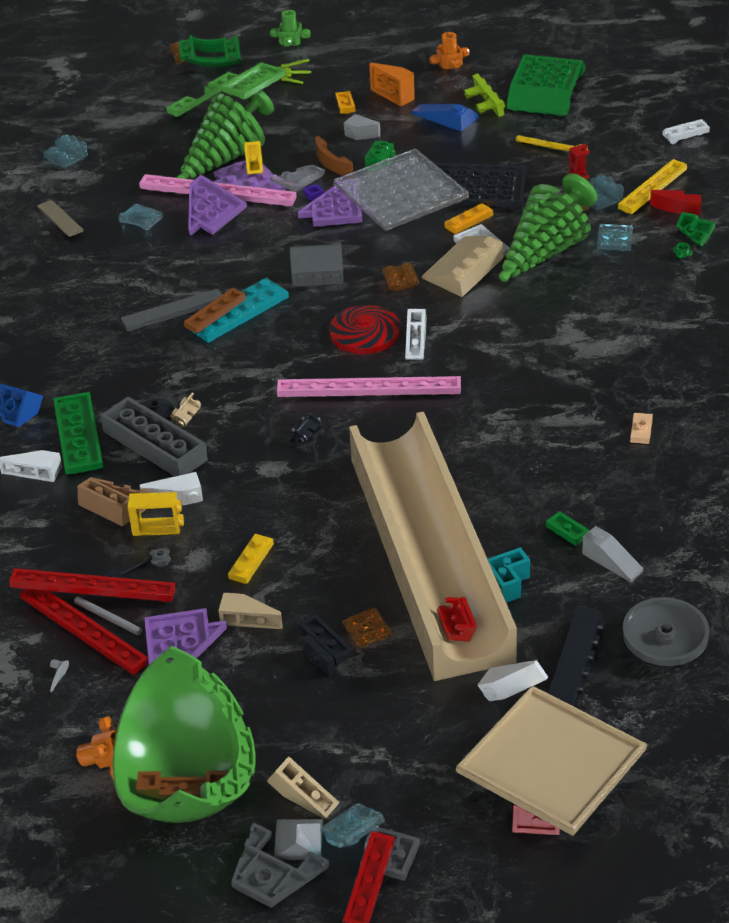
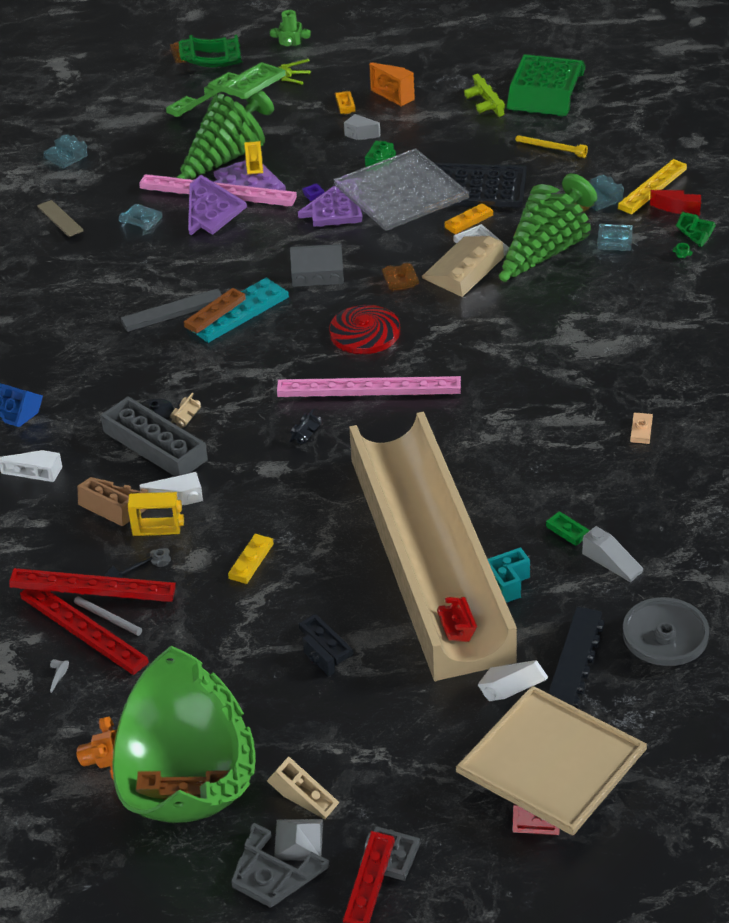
(78, 433): green plate -> none
(182, 630): medium lavender wing -> none
(248, 612): tan slope -> none
(297, 180): clear wing -> none
(337, 165): dark orange slope -> none
(352, 825): clear light blue plate -> none
(363, 635): clear orange piece -> none
(415, 334): white slope -> none
(448, 53): orange piece -> none
(449, 115): blue wedge -> none
(577, 160): red hinge -> none
(685, 131): white plate -> none

